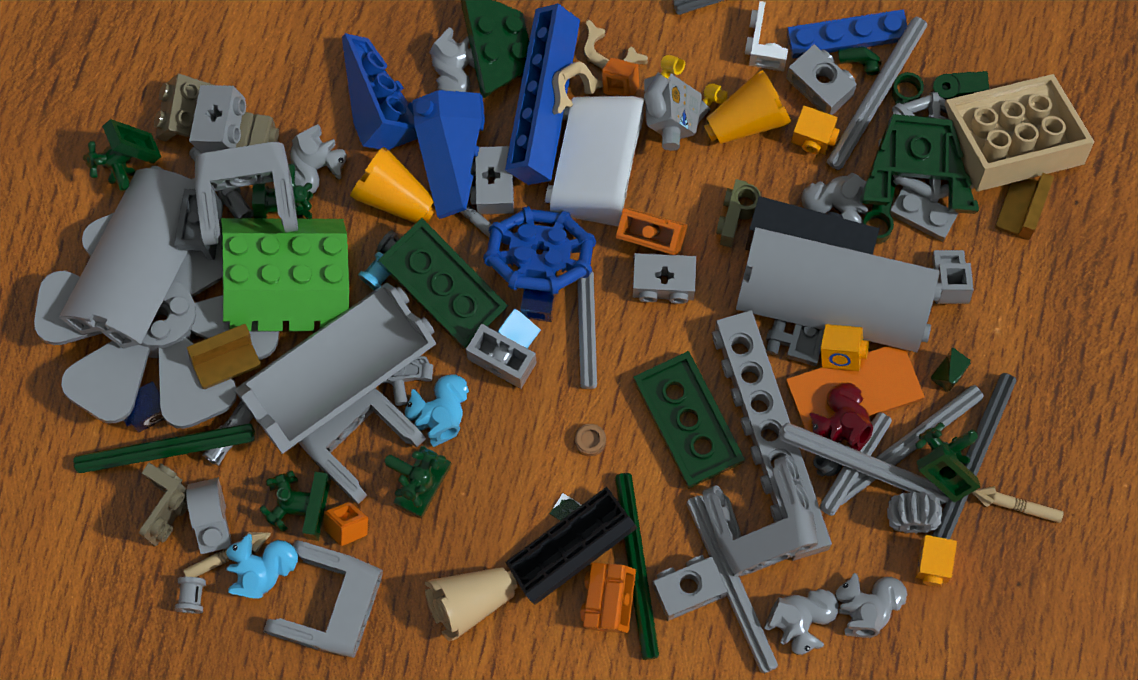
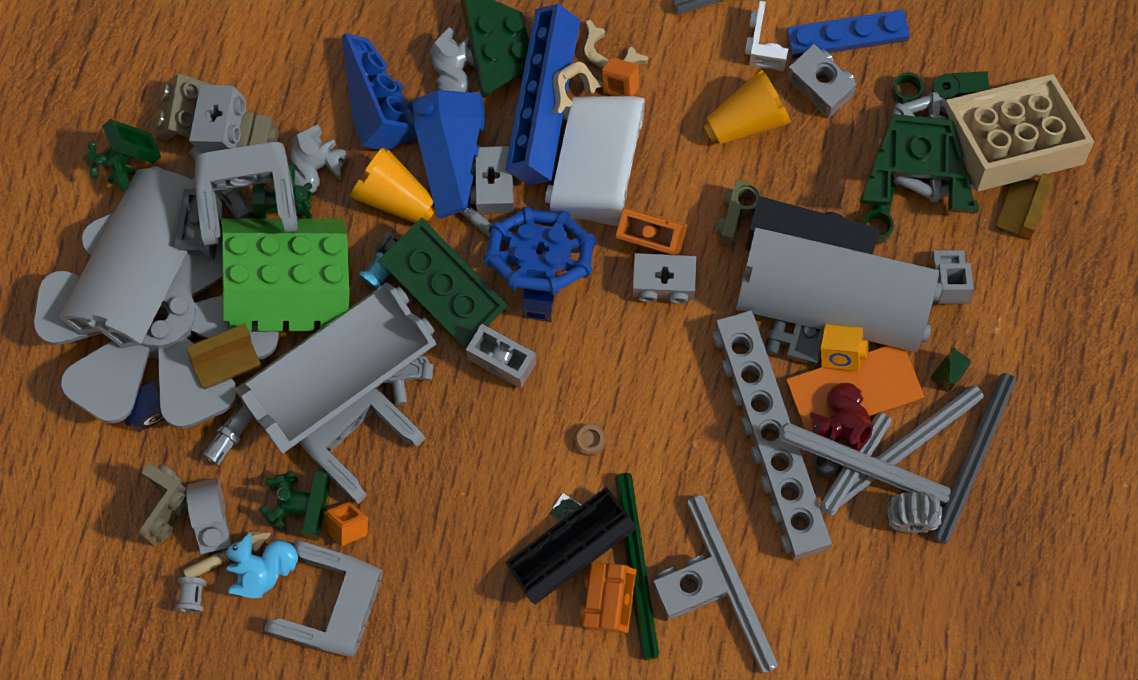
(164, 448): dark green axle -> none
(421, 481): dark green piece -> none
(441, 414): medium azure animal -> none
(468, 598): tan cone -> none
(519, 329): medium azure slope -> none
(587, 332): light grey axle -> none
(674, 106): light grey torso -> none
(678, 438): dark green plate -> none
(770, 543): light grey connector -> none
(796, 614): light grey animal -> none
(815, 131): light orange brick -> none
(841, 193): light grey animal -> none
(863, 56): dark green arm -> none
(872, 610): light grey animal -> none
(877, 93): light grey axle -> none
(922, 214): light grey plate -> none
(936, 560): light orange brick -> none
(944, 463): dark green piece -> none
(990, 496): tan piece -> none

